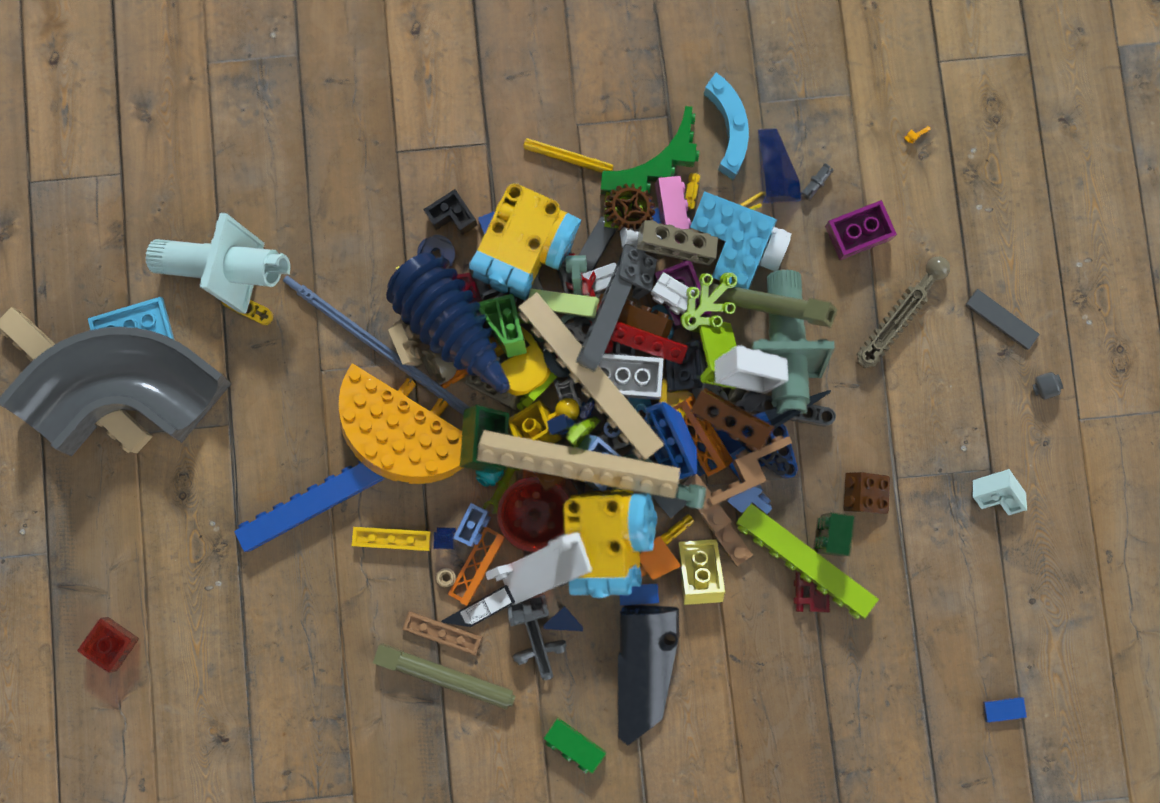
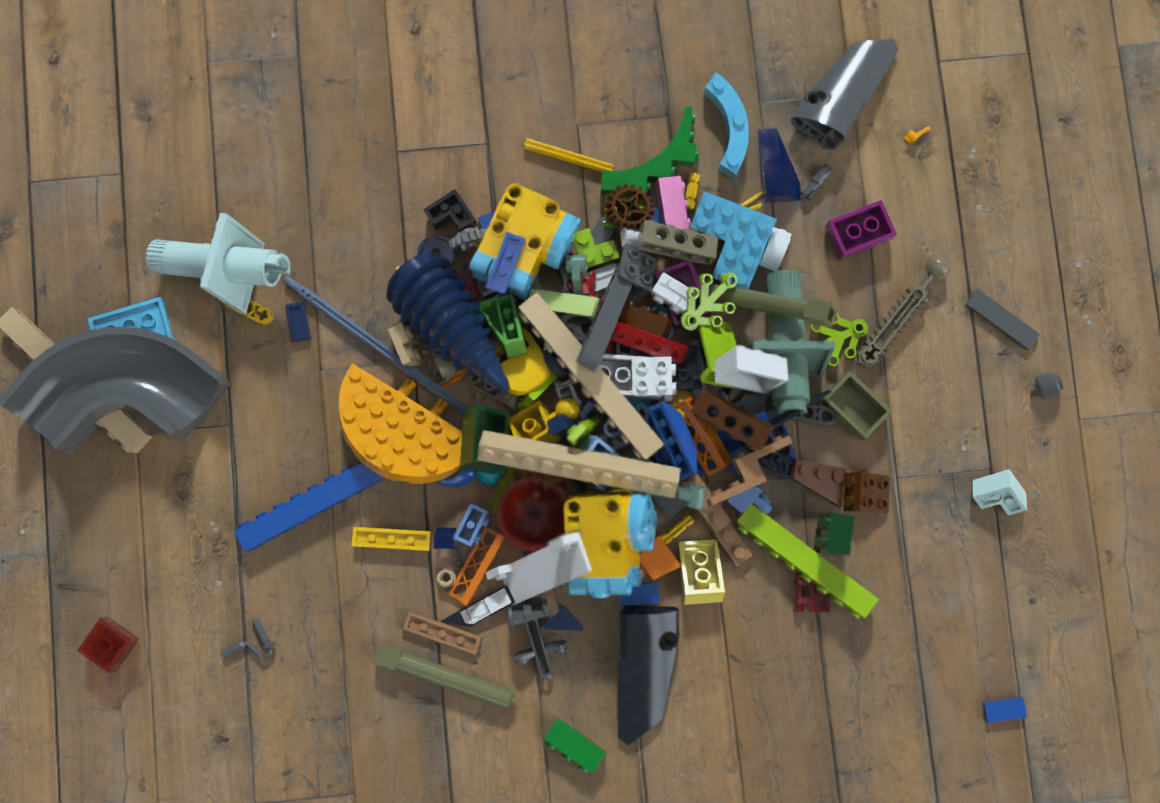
(267, 645): none -> dark grey piece
(298, 321): none -> dark blue tile
(460, 478): none -> blue arm
(467, 240): none -> light grey gear
(505, 263): none -> blue tile
(595, 254): none -> lime plate
(653, 377): none -> white bracket
(820, 478): none -> reddish brown wing
(838, 337): none -> lime plant
(844, 92): none -> dark grey panel
(856, 406): none -> olive piece

